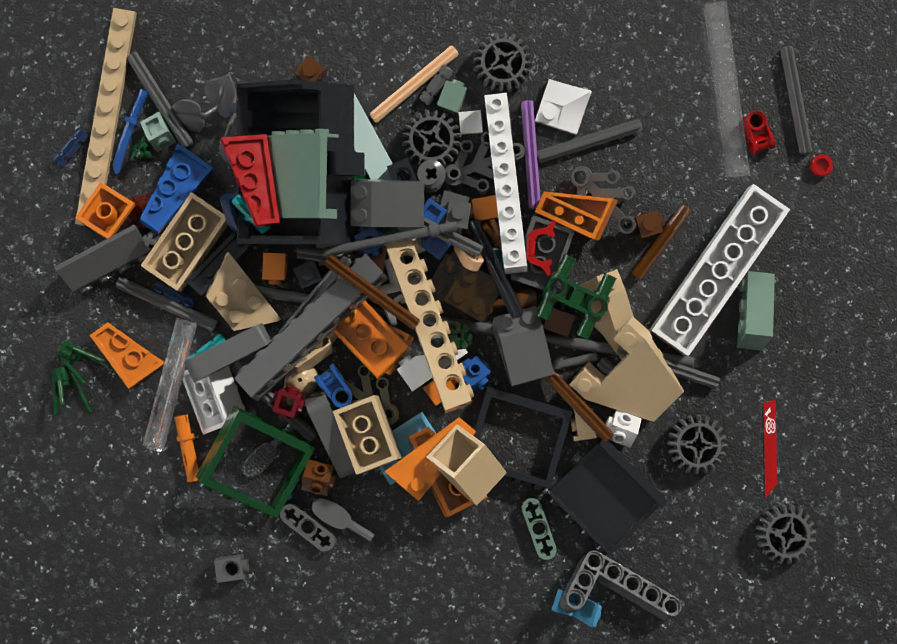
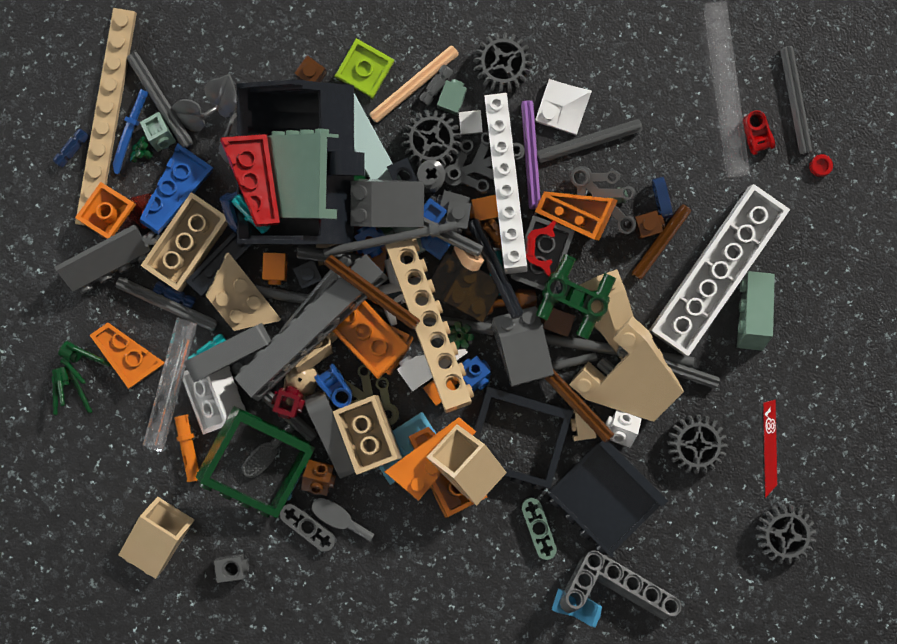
(156, 537): none -> tan slope
(364, 68): none -> lime tile
(662, 197): none -> dark blue beam

